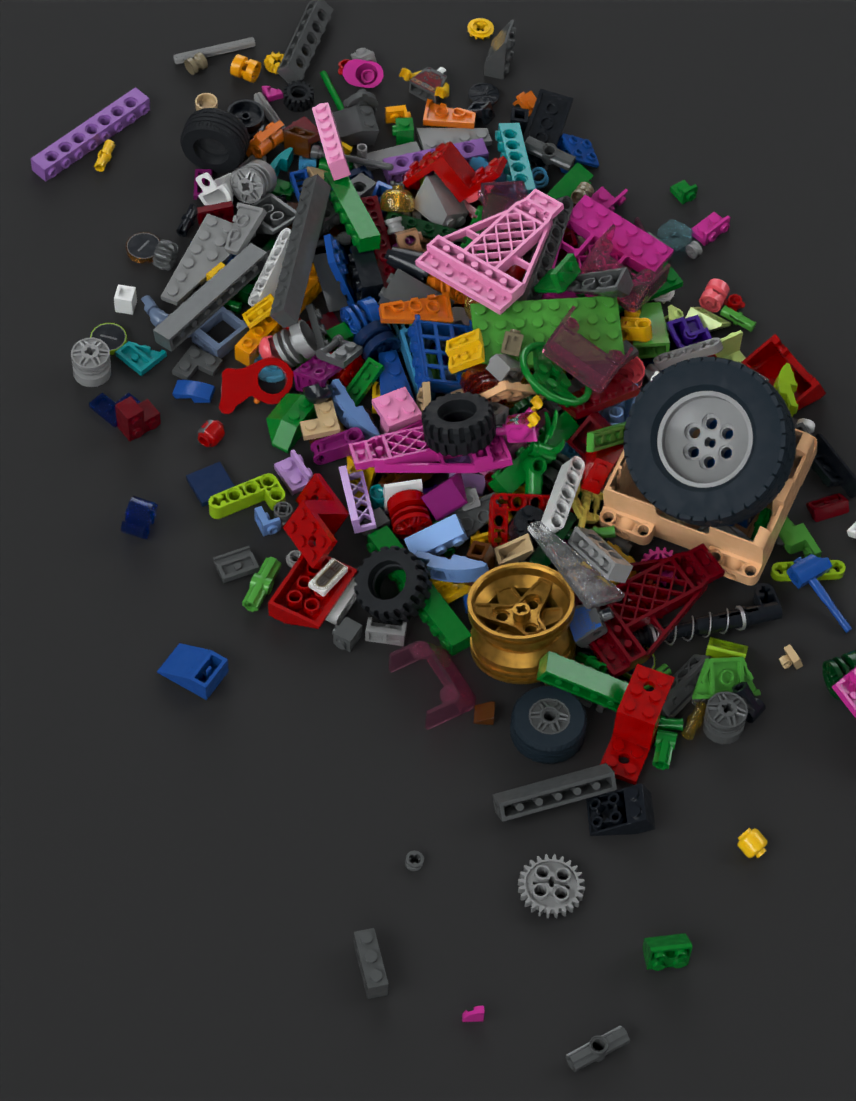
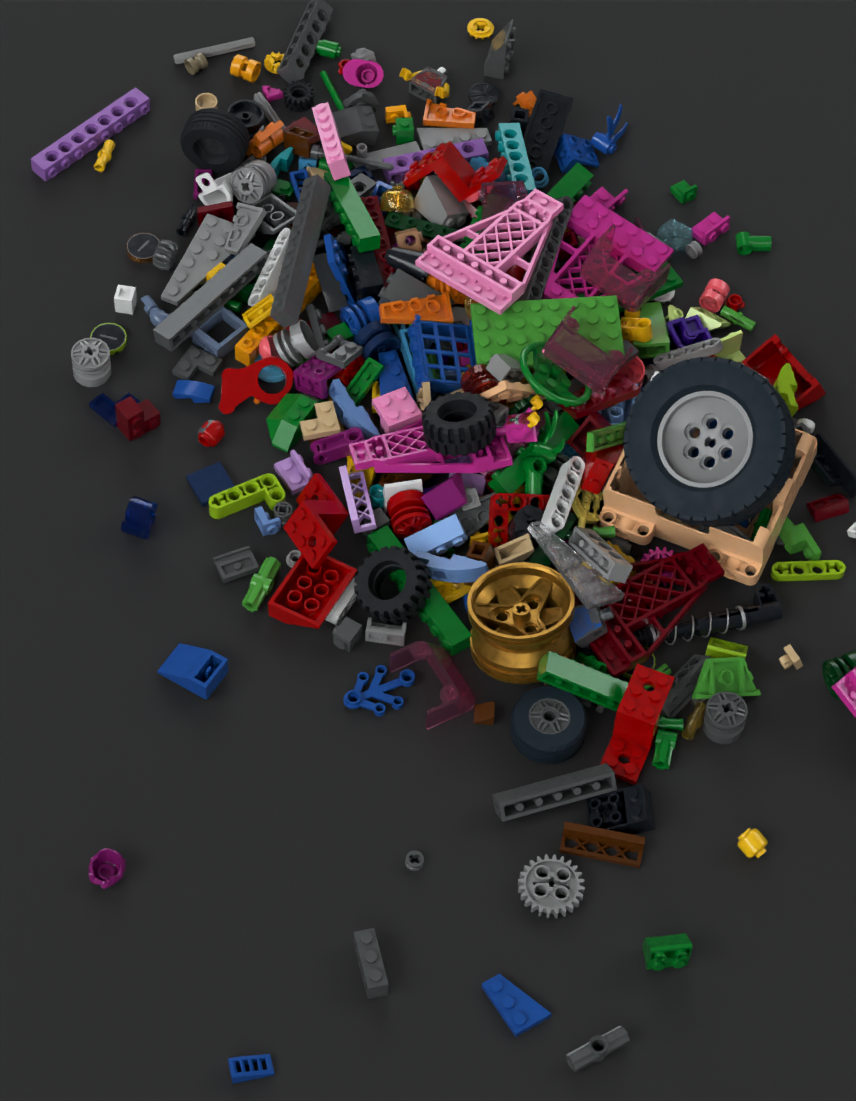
(106, 868): none -> magenta hair
(139, 357): teal wing -> none
(250, 1060): none -> blue slope
(317, 394): black hair -> none
(328, 577): tile -> none
(329, 49): none -> green brick
(377, 691): none -> blue plant
(394, 225): light grey wheel -> none
(465, 351): yellow slope -> none
(475, 1015): dark pink tile -> none
(512, 342): dark tan bracket -> none
(514, 1005): none -> blue wing
(558, 157): dark grey piece -> none
(561, 277): green bracket -> none
(582, 189): dark tan wheel -> none
(603, 283): dark grey wedge -> none
(604, 142): none -> blue plant
(604, 838): none -> reddish brown fence
(746, 243): none -> green piece
(754, 704): black piece -> none
(807, 571): blue piece -> none

